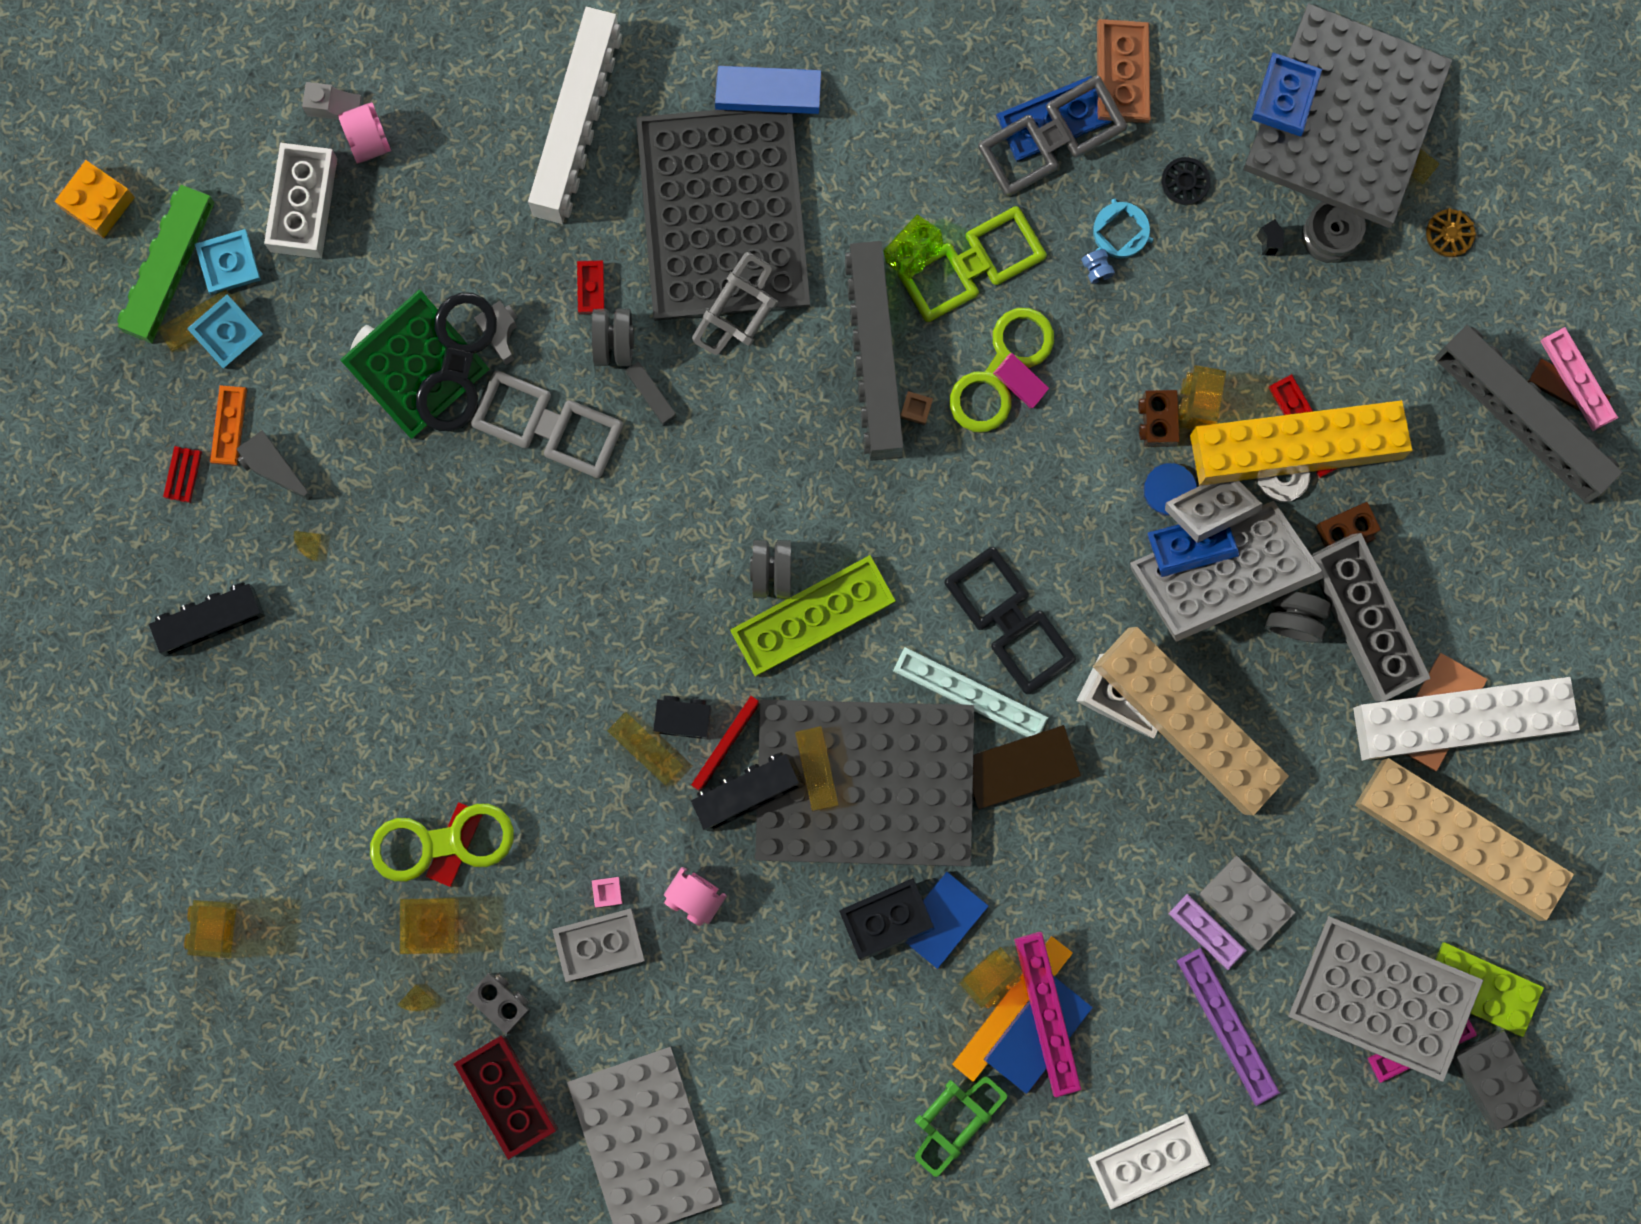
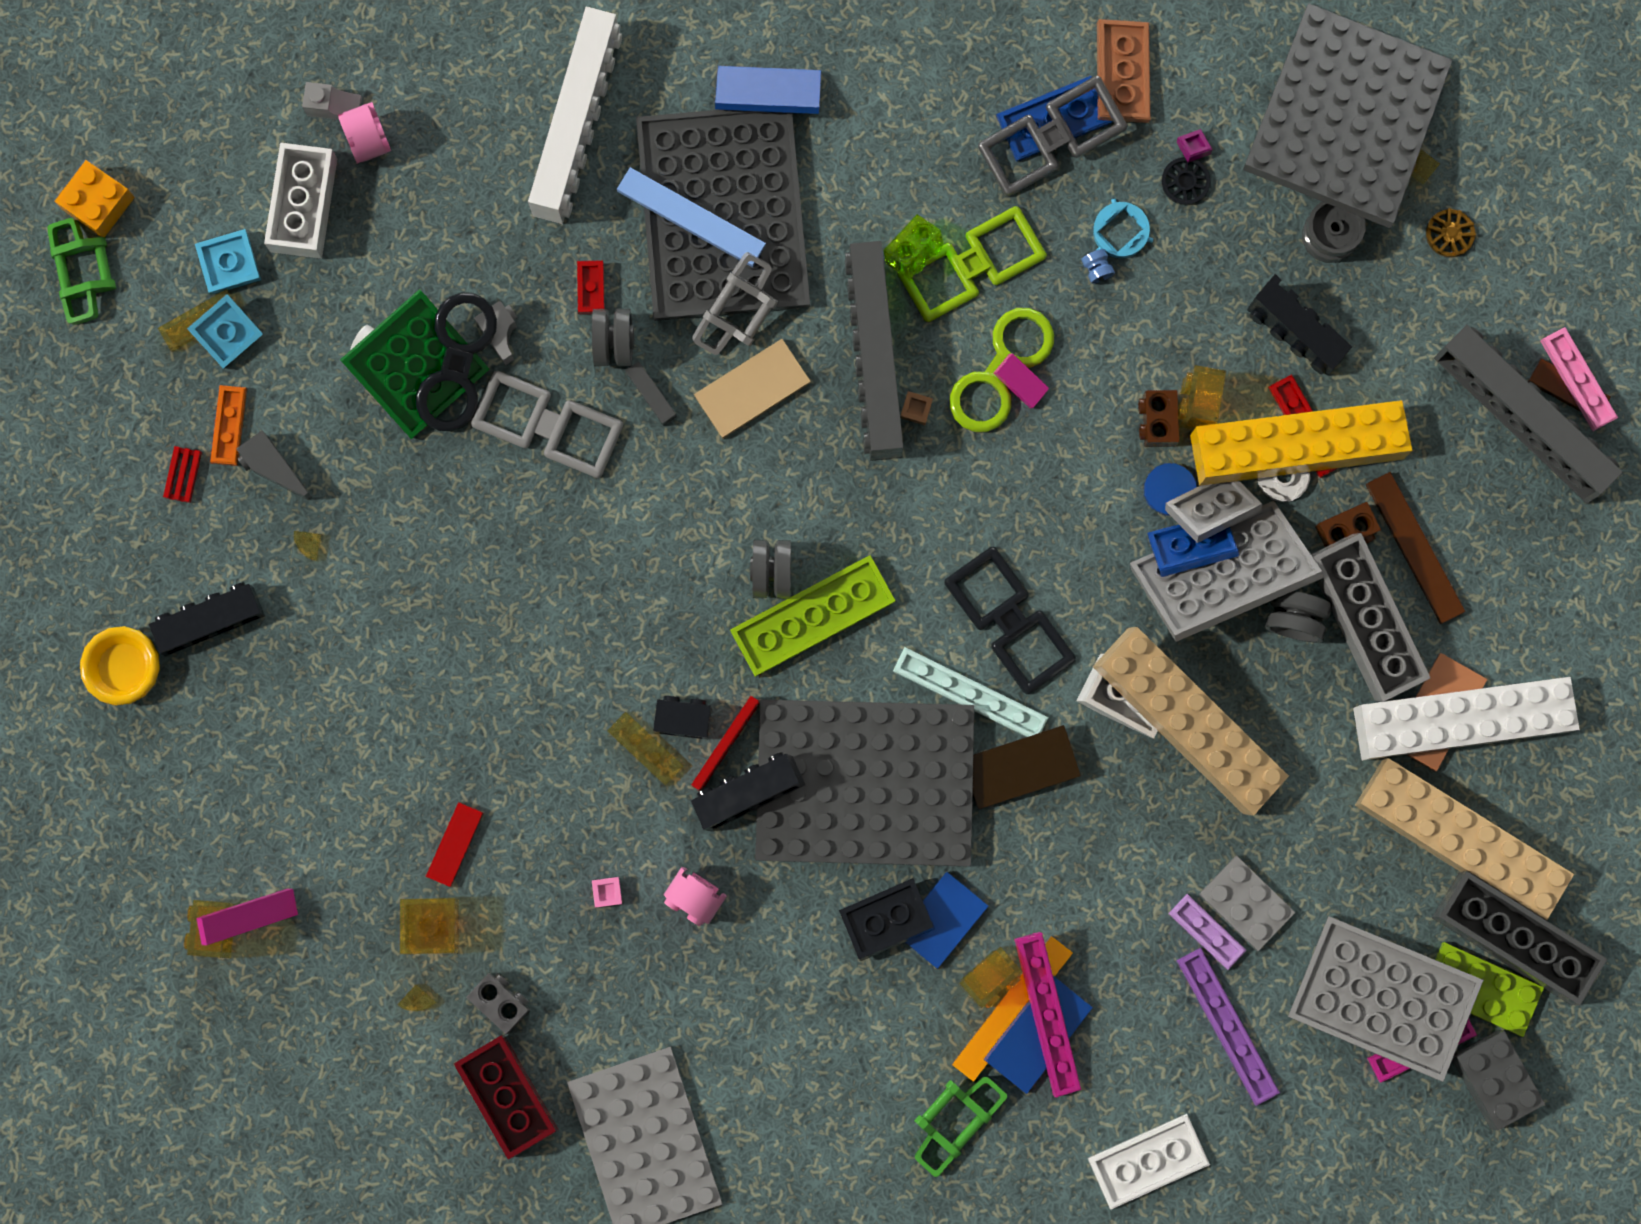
(88, 288): none -> bright green bar
(119, 665): none -> yellow piece
(165, 263): bright green brick -> none
(247, 916): none -> dark pink tile
(441, 842): lime bar -> none
(598, 945): light grey plate -> none
(689, 216): none -> light blue tile
(752, 388): none -> tan tile
(816, 768): clear yellow tile -> none
(1194, 145): none -> magenta tile
(1272, 238): black piece -> none
(1286, 94): blue tile -> none
(1298, 327): none -> black wedge
(1415, 547): none -> reddish brown tile
(1519, 938): none -> dark grey brick

